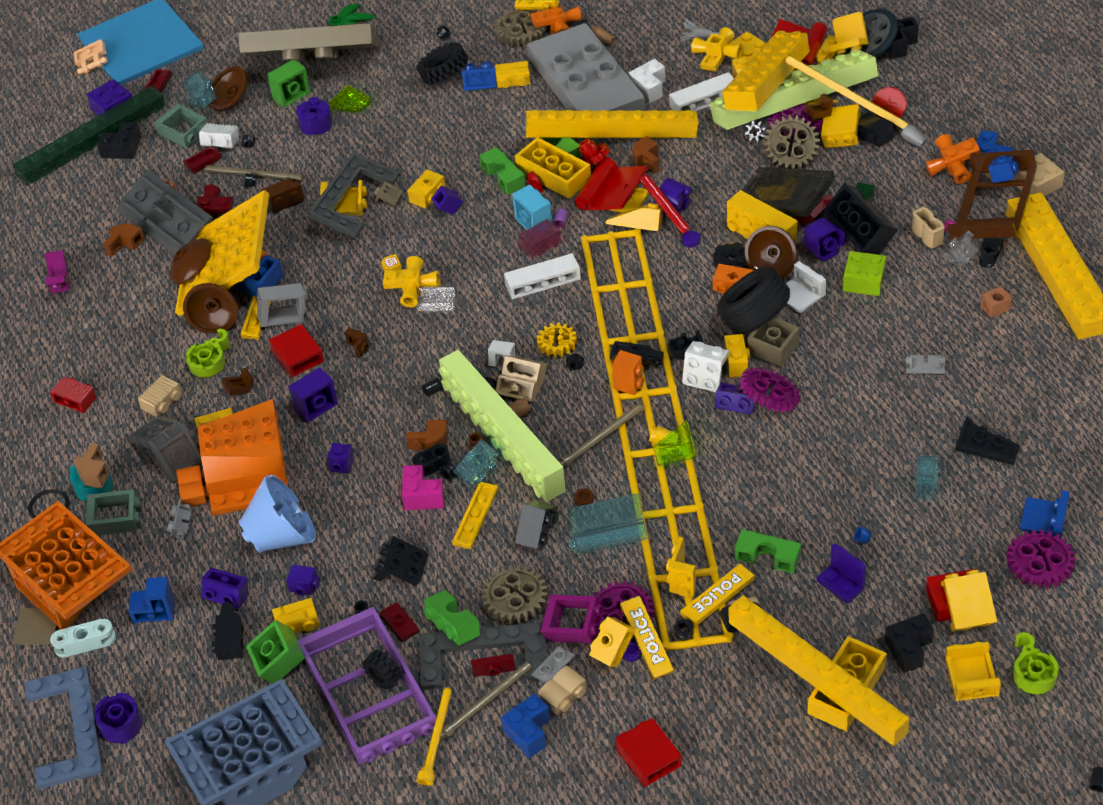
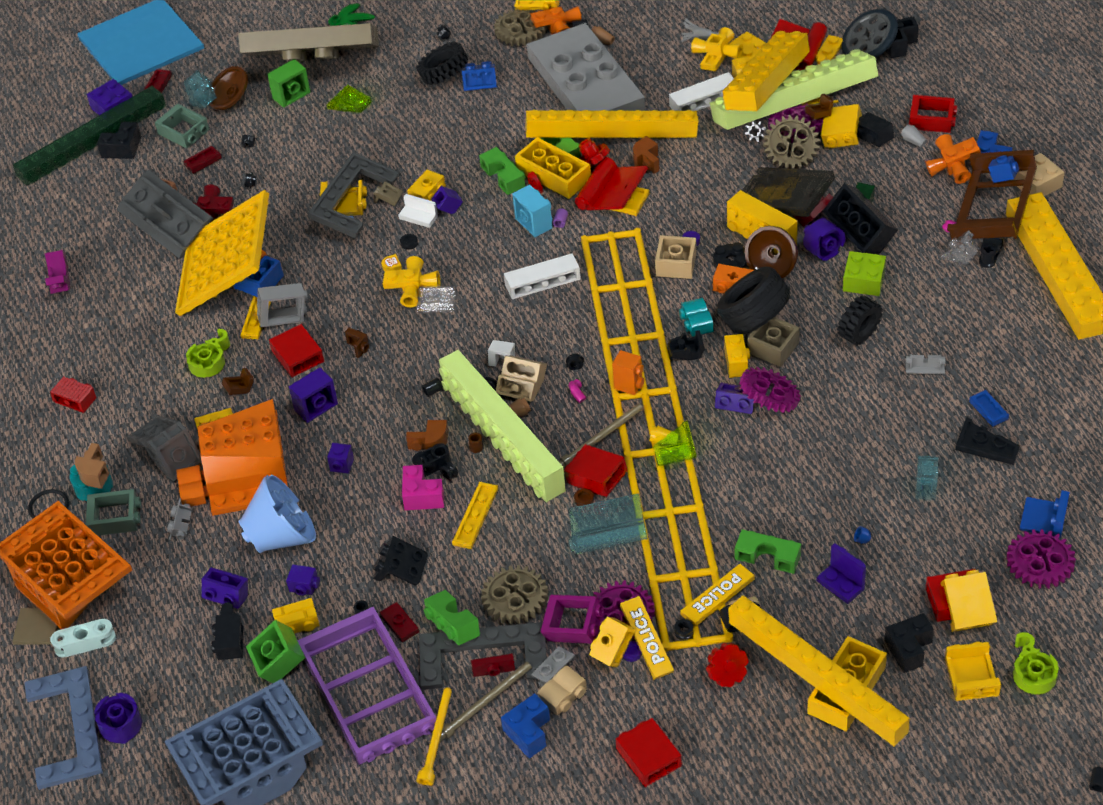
(89, 53): light nougat plate -> none
(123, 235): dark orange brick -> none
(154, 603): blue brick -> none
(160, 396): tan brick -> none
(189, 260): reddish brown dish -> none
(206, 316): reddish brown dish -> none
(219, 135): white brick -> none
(258, 173): dark tan bar -> none
(284, 194): reddish brown bracket -> none
(314, 116): dark purple brick -> none
(382, 669): black tyre -> none
(409, 241): none -> black tile
(418, 211): none -> white panel
(476, 462): clear light blue brick -> none
(512, 74): yellow brick -> none
(534, 522): brick -> none
(539, 238): clear pink brick -> none
(566, 340): yellow gear -> none
(574, 387): none -> dark pink arm
(595, 470): none -> red brick
(643, 217): yellow slope -> none
(648, 355): black hinge -> none
(649, 79): white brick -> none
(665, 204): red axle -> none
(675, 257): none -> tan brick
(676, 193): dark purple brick -> none
(680, 575): yellow bracket -> none
(696, 316): none -> teal brick
(703, 366): white bracket -> none
(727, 665): none -> red plant
(805, 288): white bracket -> none
(846, 92): yellow tile -> none
(849, 33): yellow bracket -> none
(860, 320): none -> black tyre
(892, 100): red tile -> none
(927, 227): tan brick -> none
(933, 123): none -> red window
(989, 408): none -> blue plate
(996, 302): nougat brick -> none

